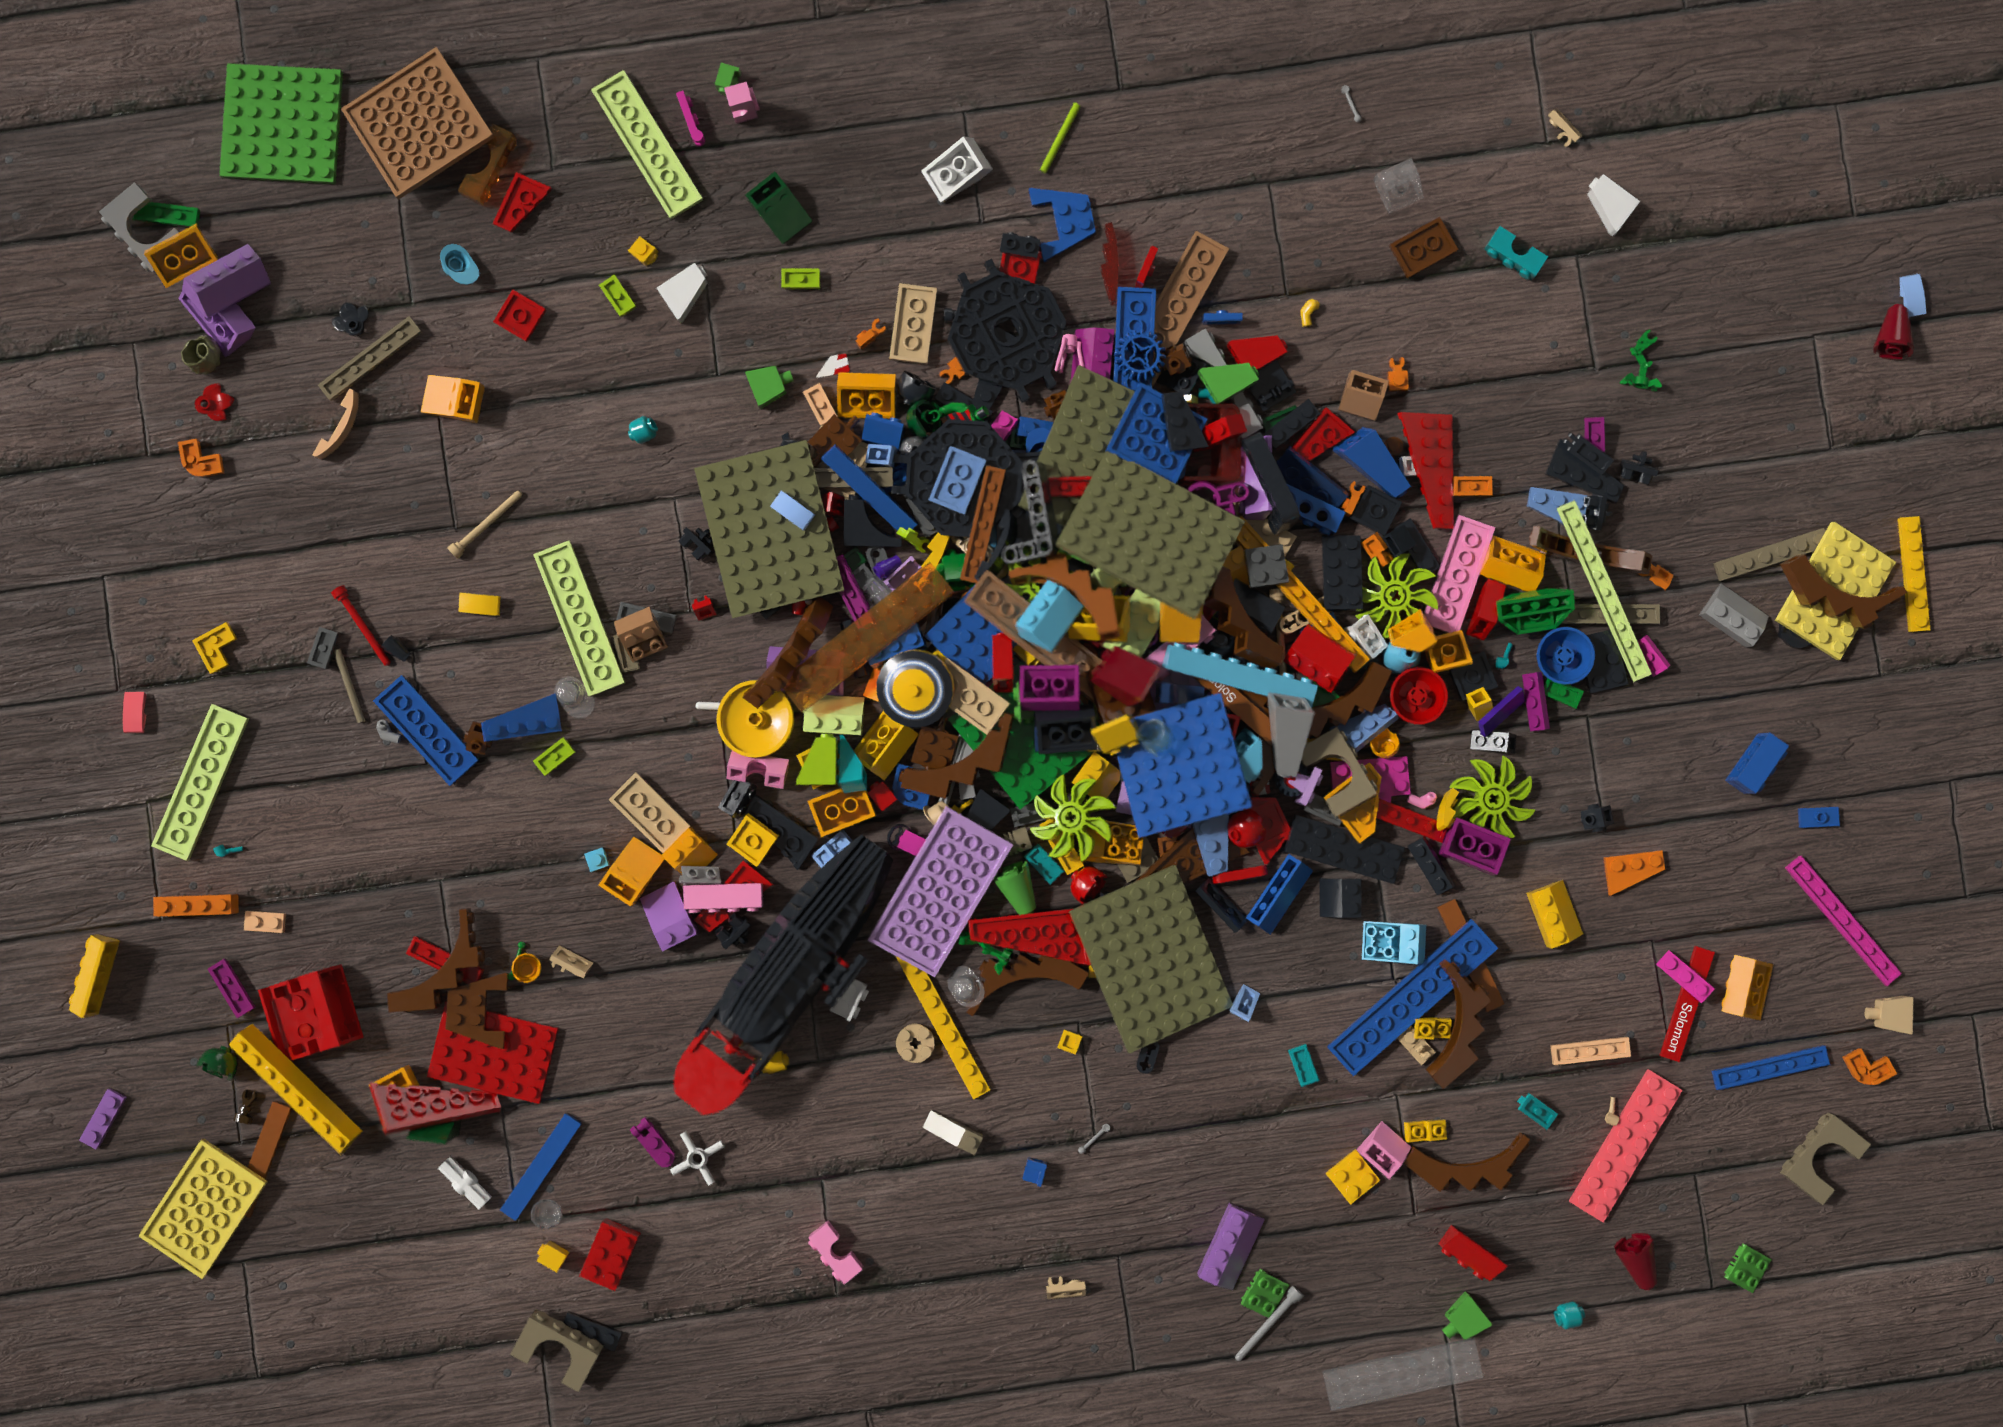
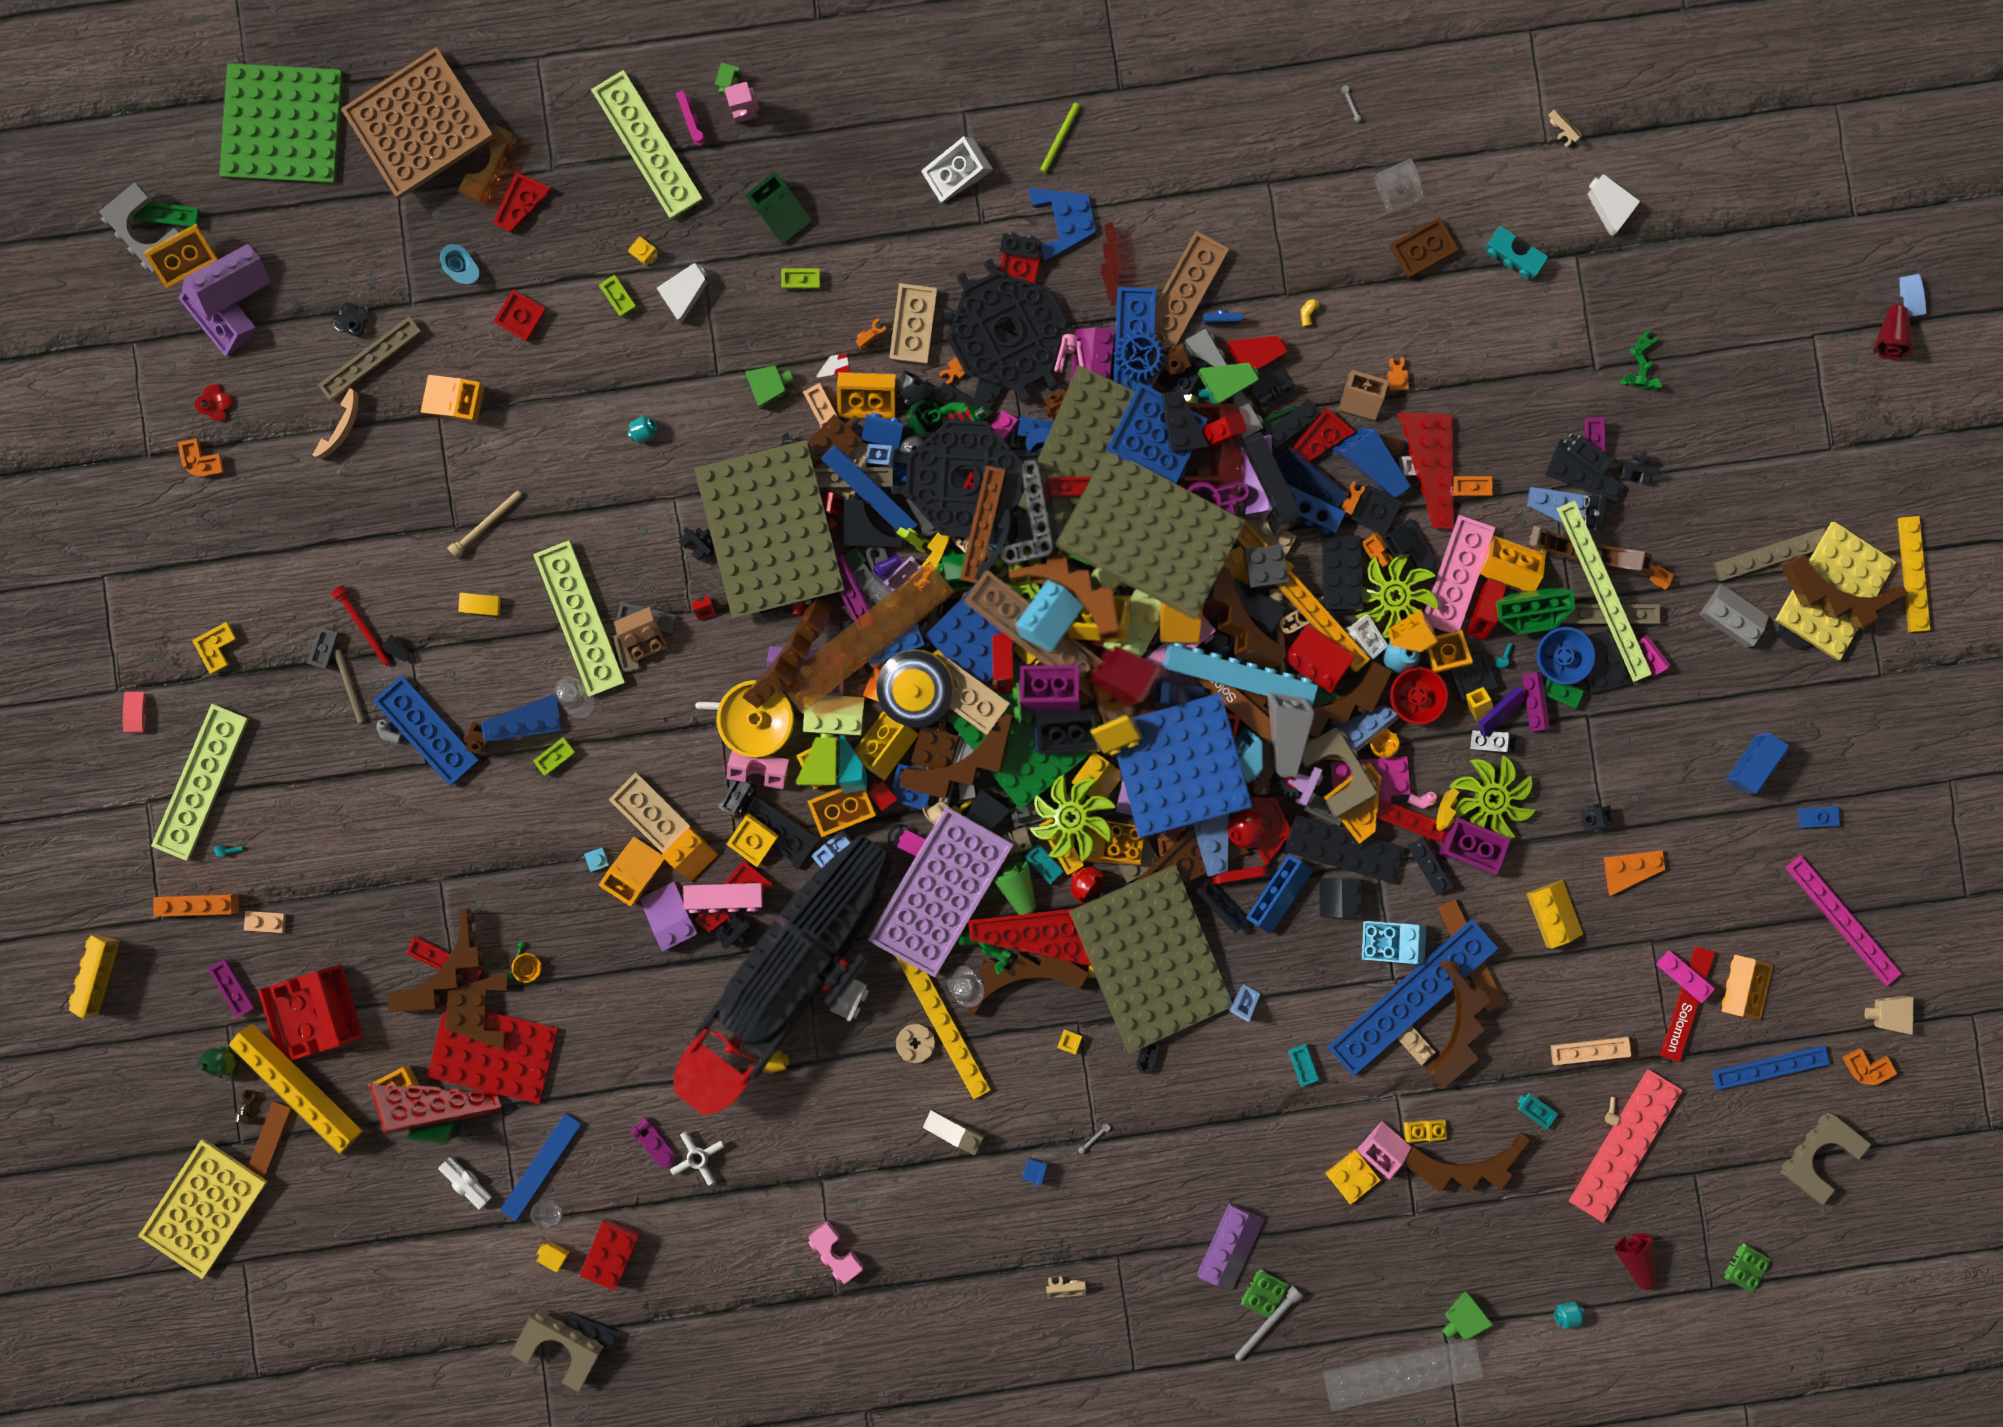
(102, 1118): medium lavender plate -> none
(201, 354): olive hair -> none
(570, 961): tan plate -> none
(700, 875): light grey hinge -> none
(792, 510): light blue slope -> none
(957, 480): medium blue plate -> none
(1147, 268): red plate -> none
(1156, 736): clear light blue helmet -> none
(1432, 1028): yellow slope -> none
(1471, 1254): red slope -> none

